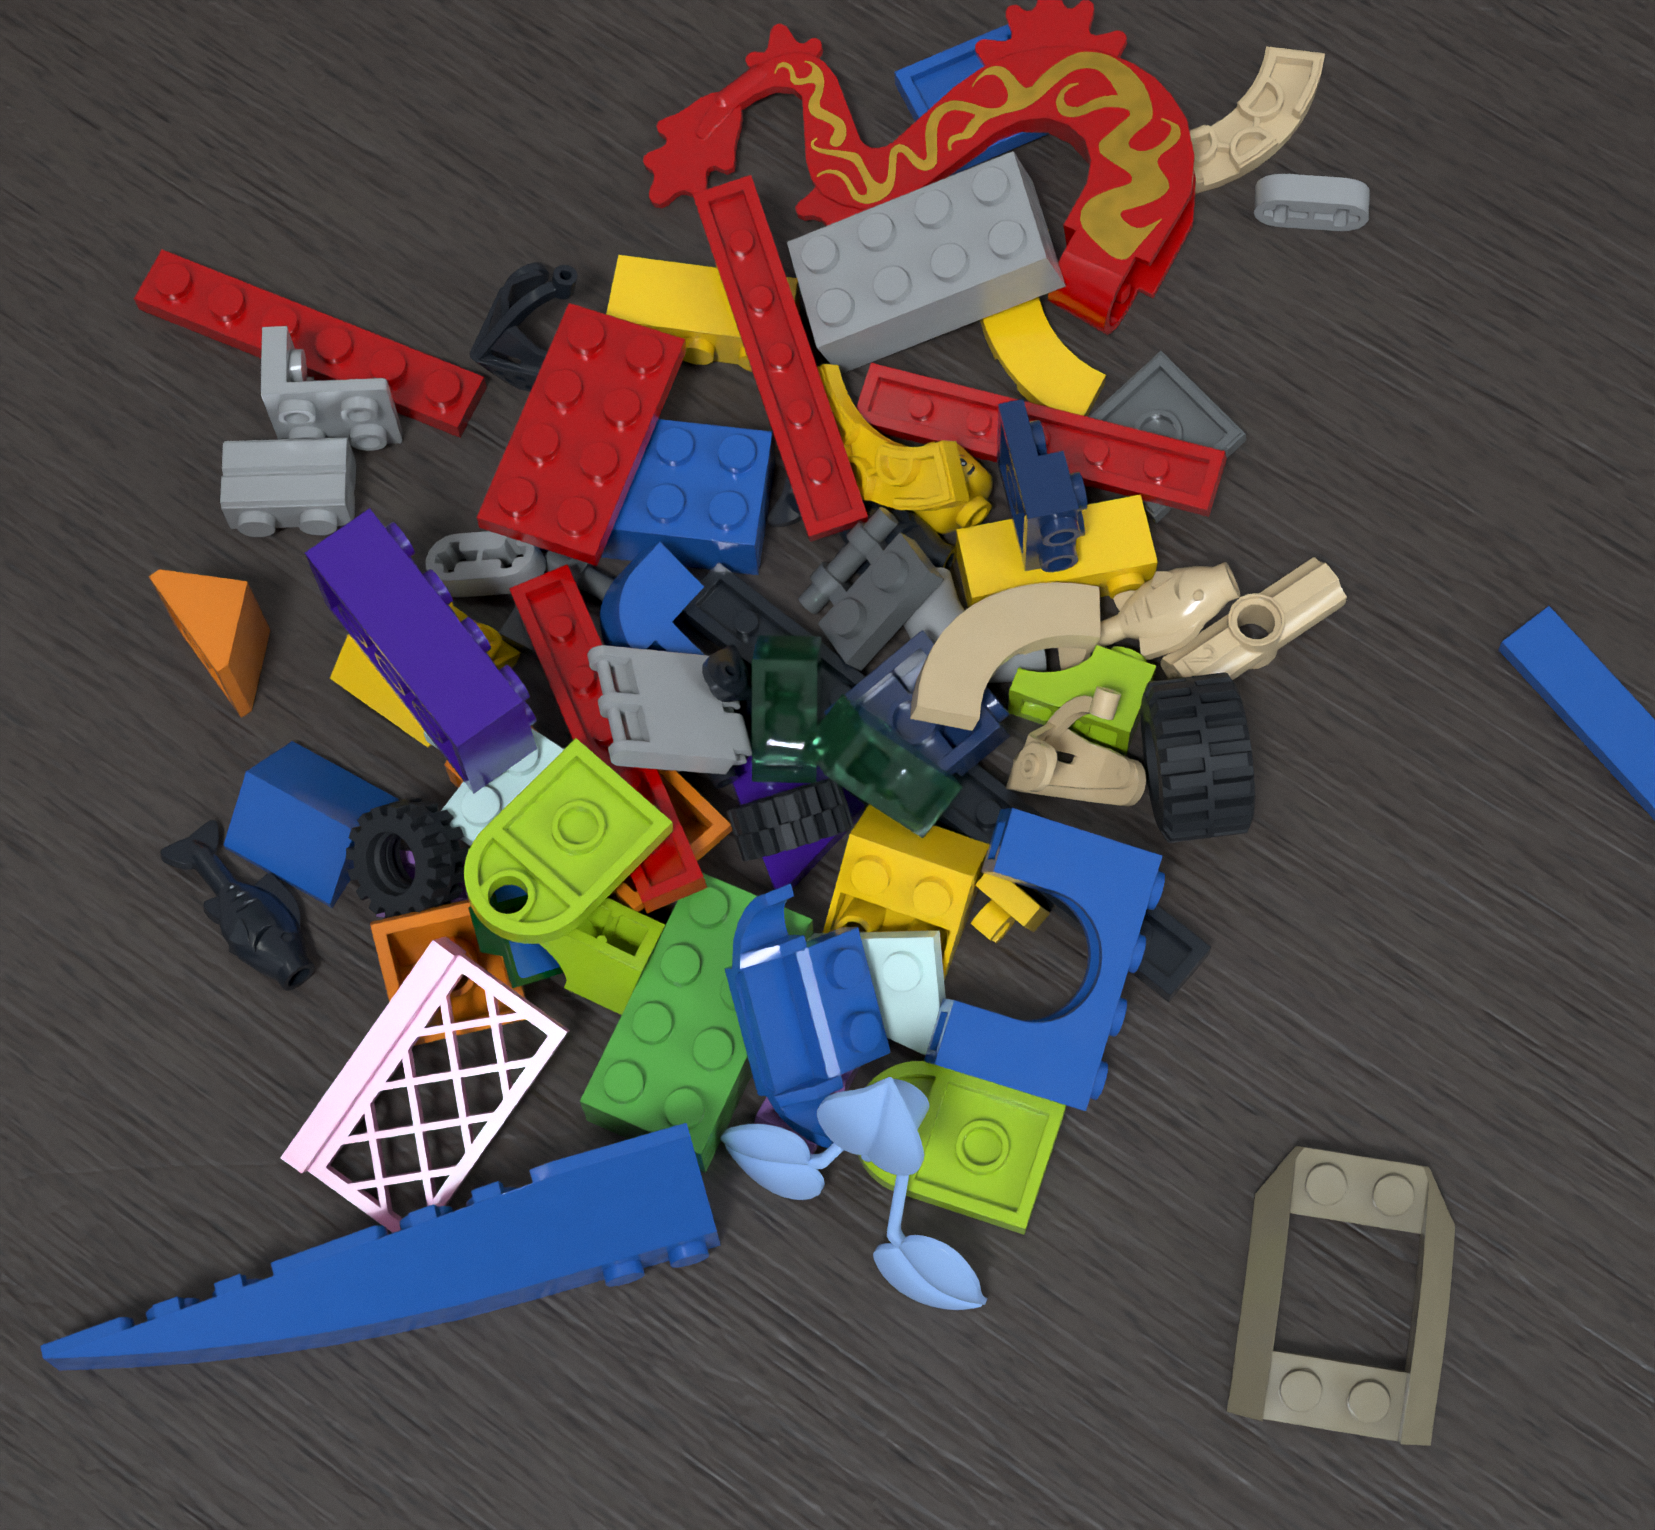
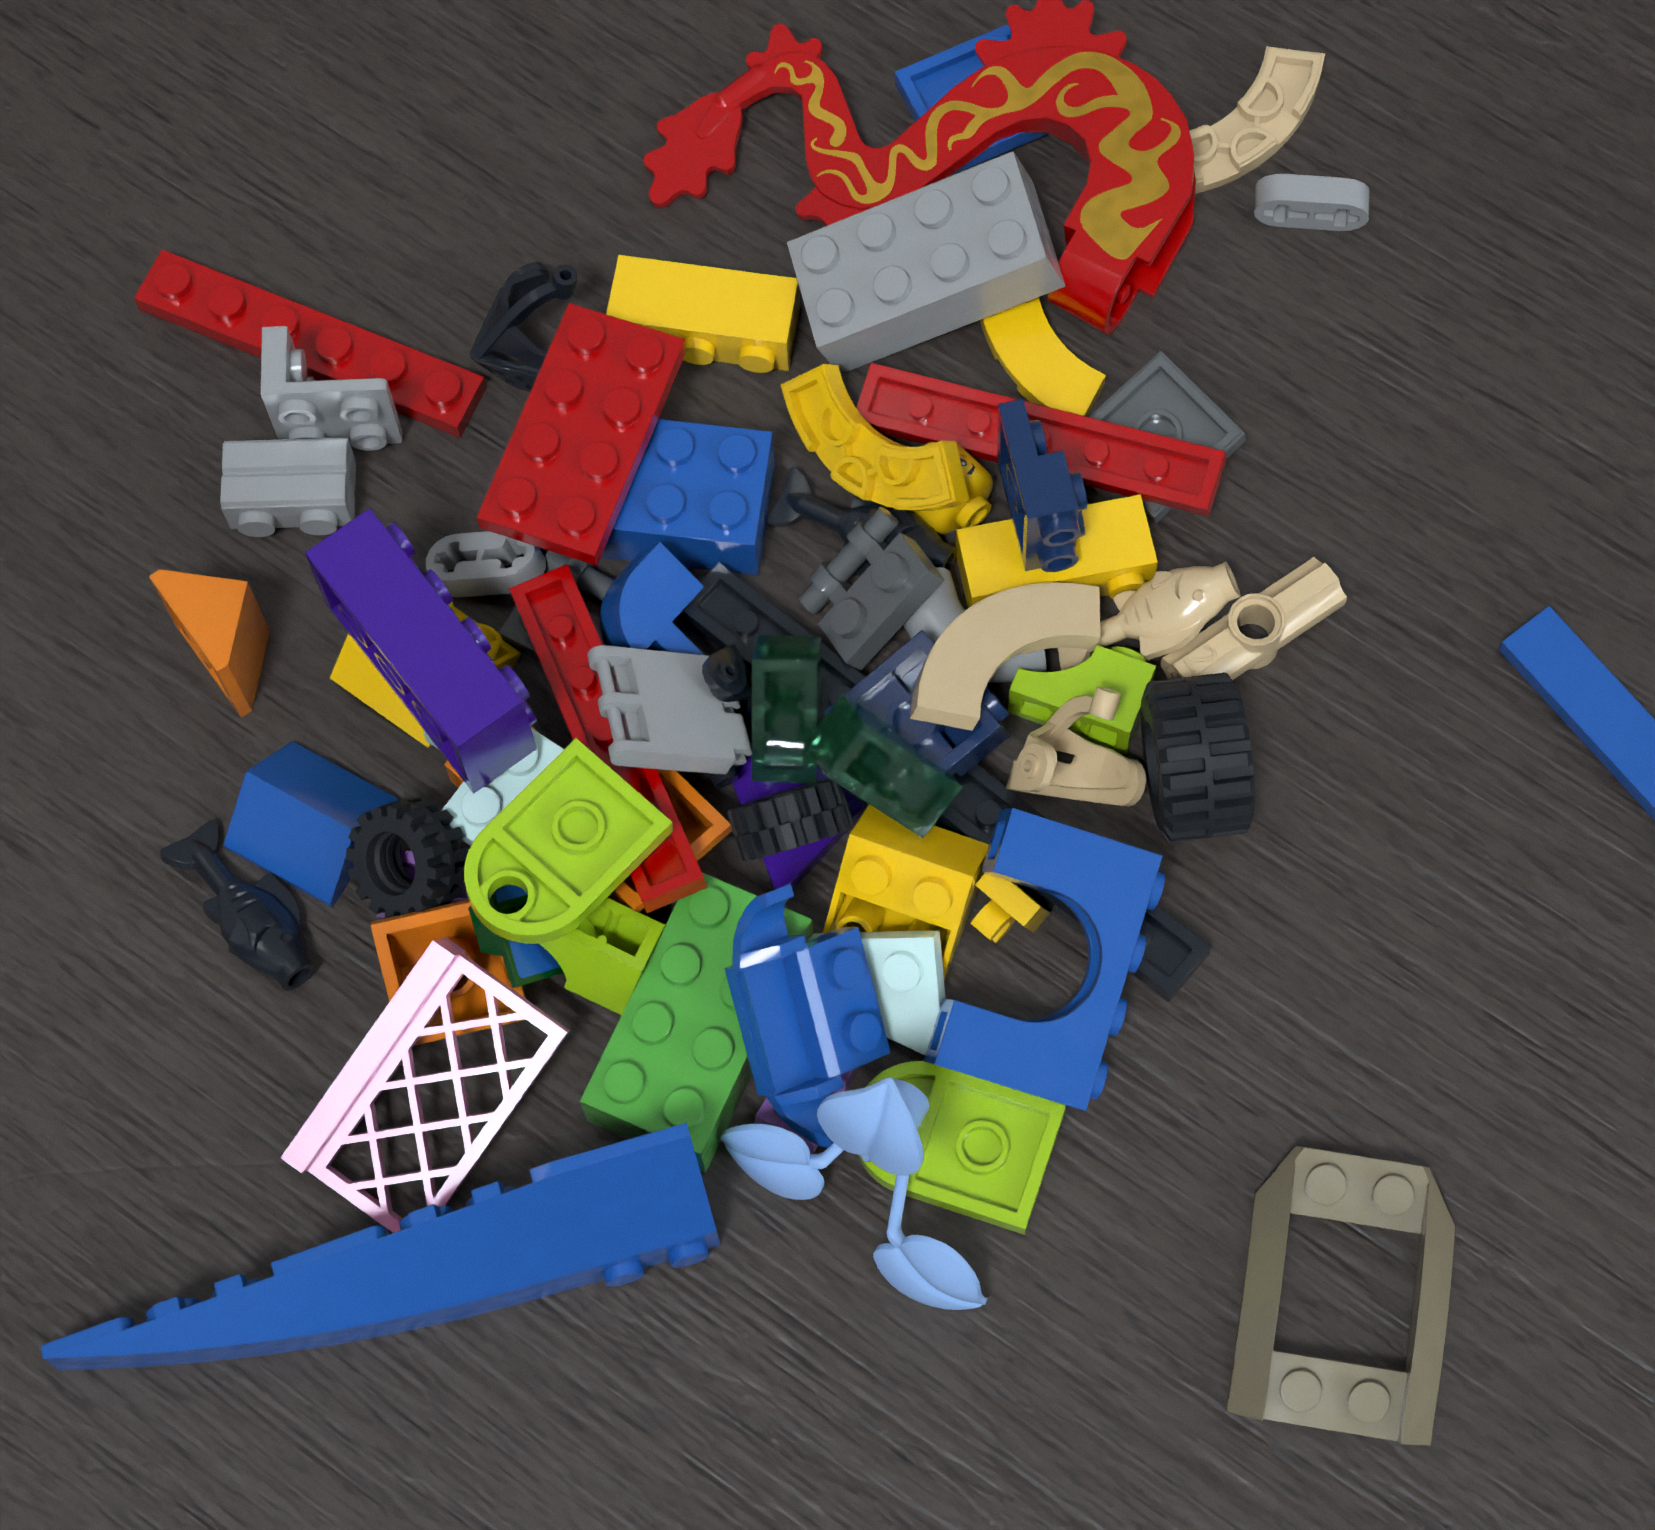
(780, 358): red plate -> none

